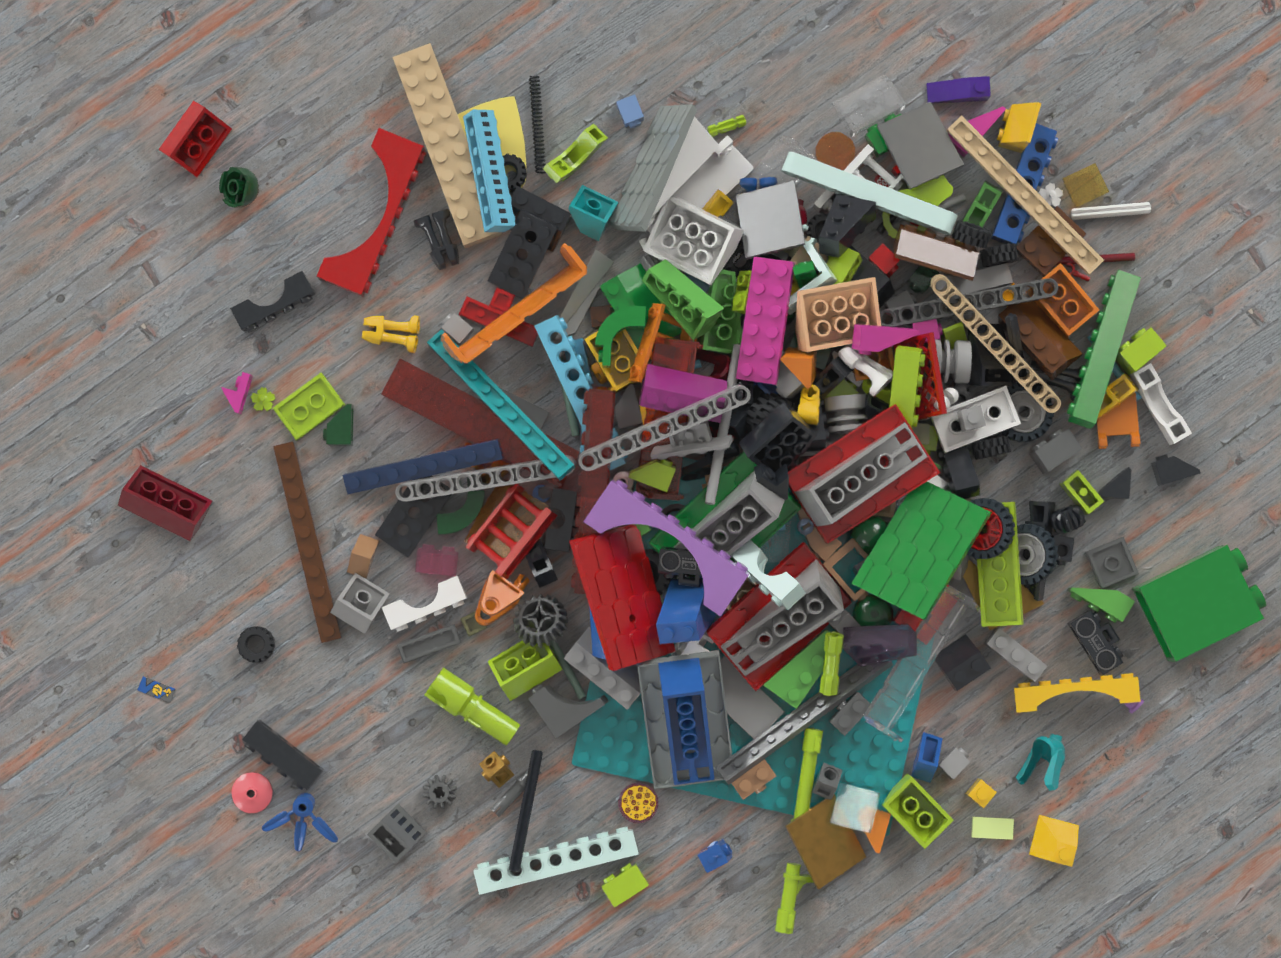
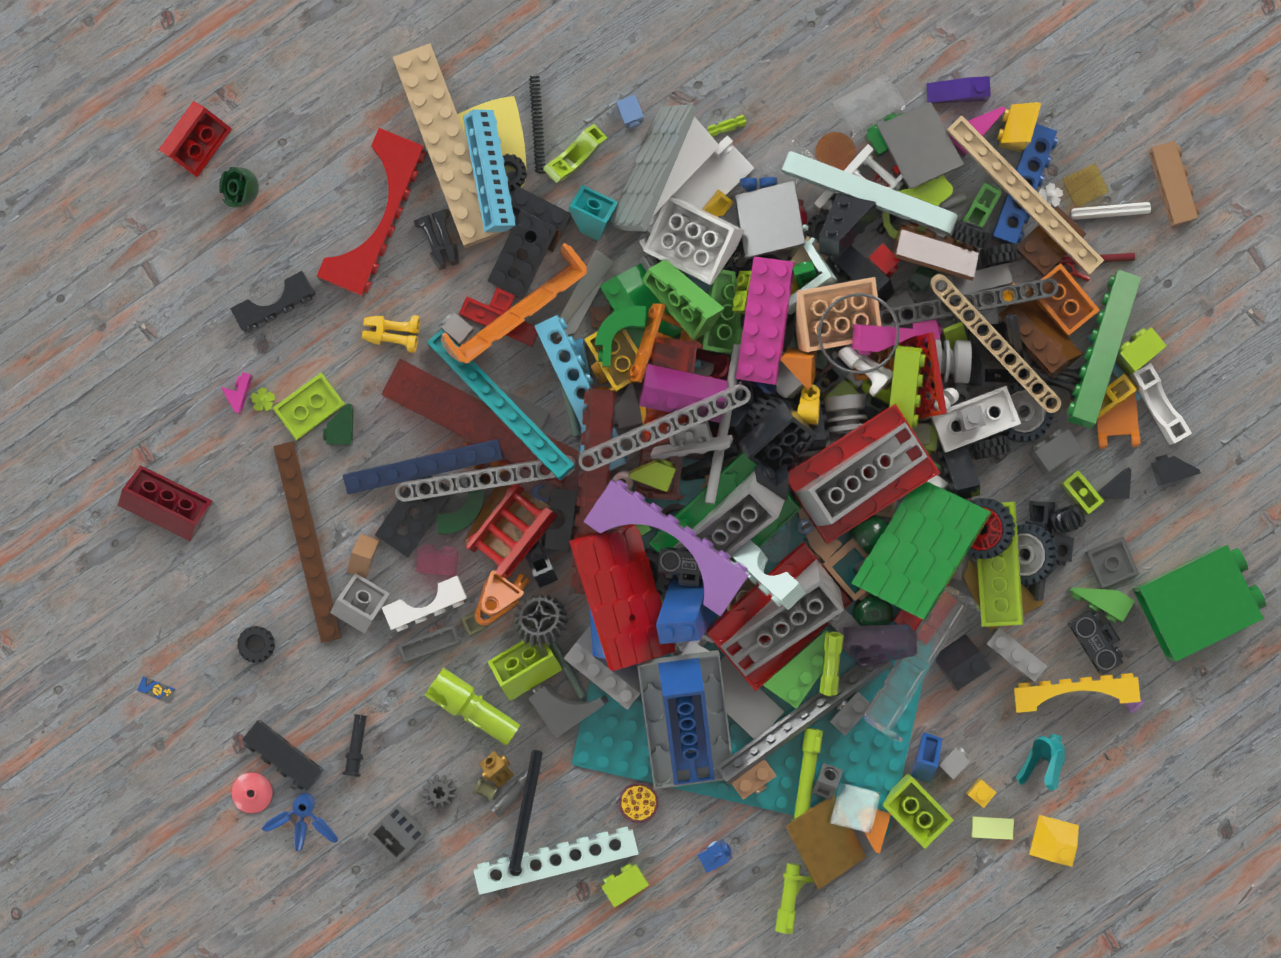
(354, 755): none -> black pin
(485, 789): none -> olive bush
(844, 266): lime brick -> none
(864, 371): none -> dark grey piece
(1173, 183): none -> medium nougat brick

